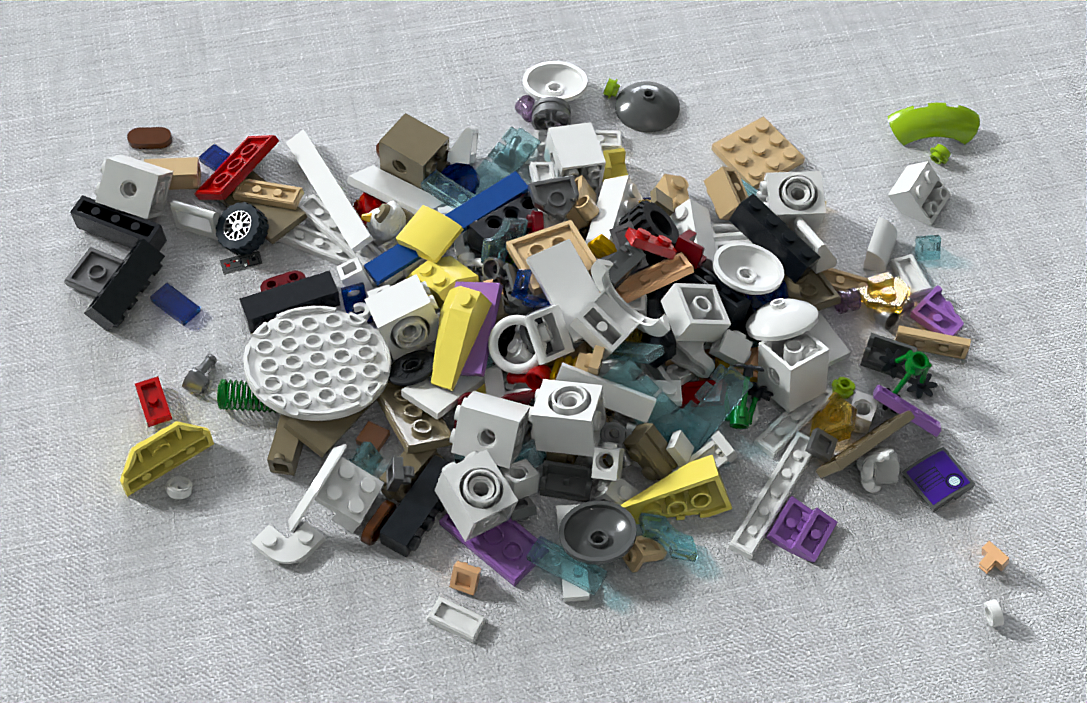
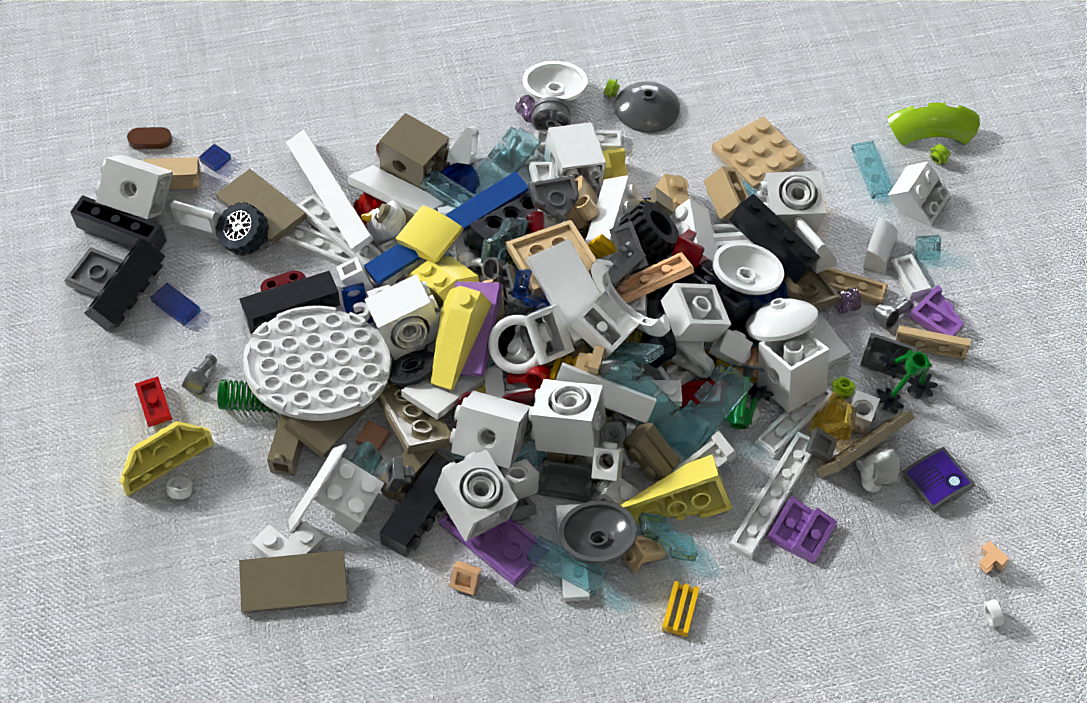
(236, 167): red tile -> none
(241, 262): dark grey sticker -> none
(268, 193): tan tile -> none
(293, 581): none -> dark tan tile
(372, 530): reddish brown tile -> none
(456, 619): white tile -> none
(644, 240): red plate -> none
(680, 448): white tile -> none
(685, 589): none -> yellow tile
(872, 169): none -> clear light blue tile
(885, 292): clear yellow plate -> none
(900, 405): medium lavender tile -> none

